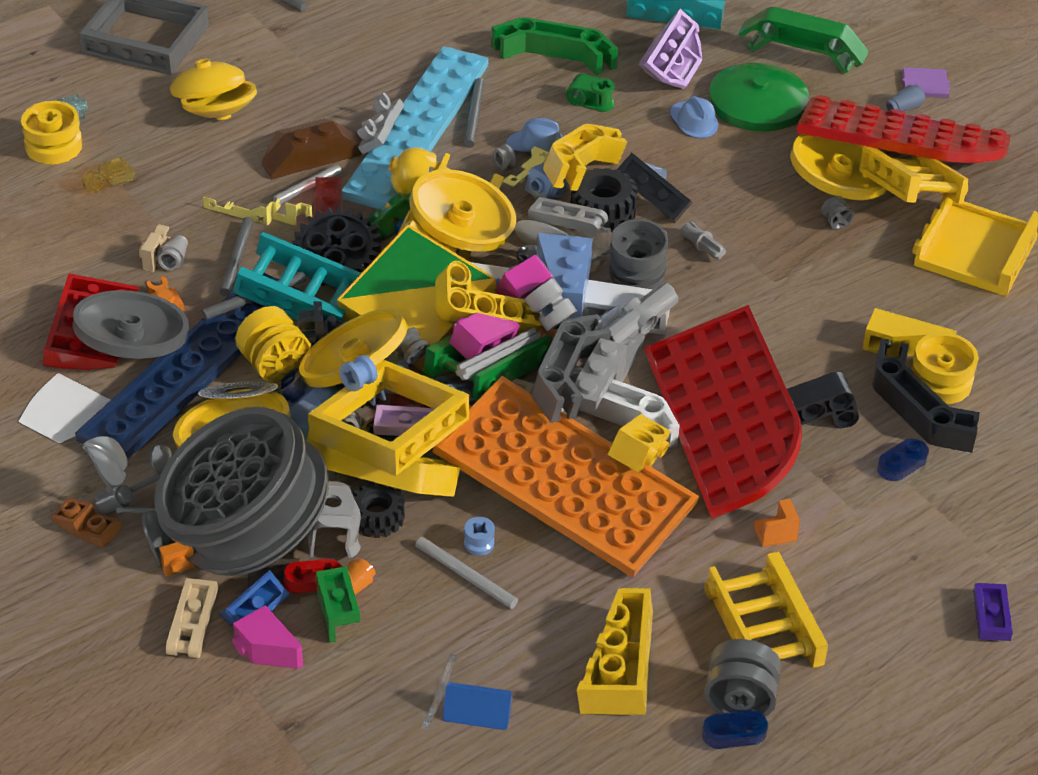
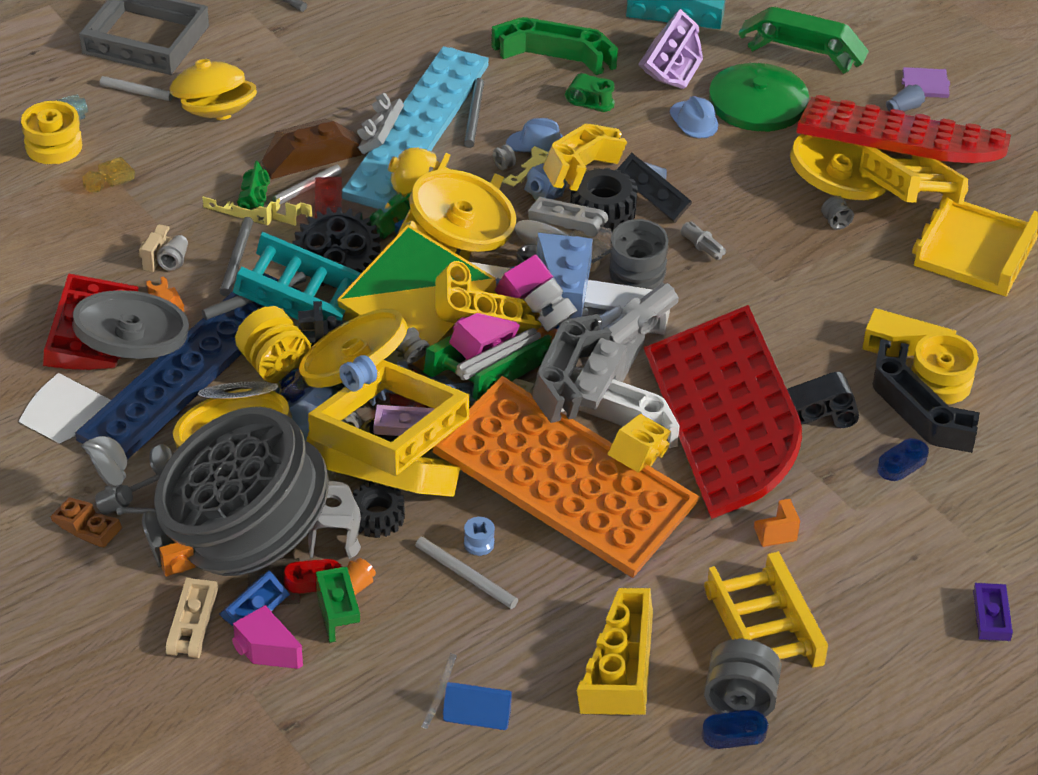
(136, 88): none -> light grey bar
(254, 187): none -> green hinge

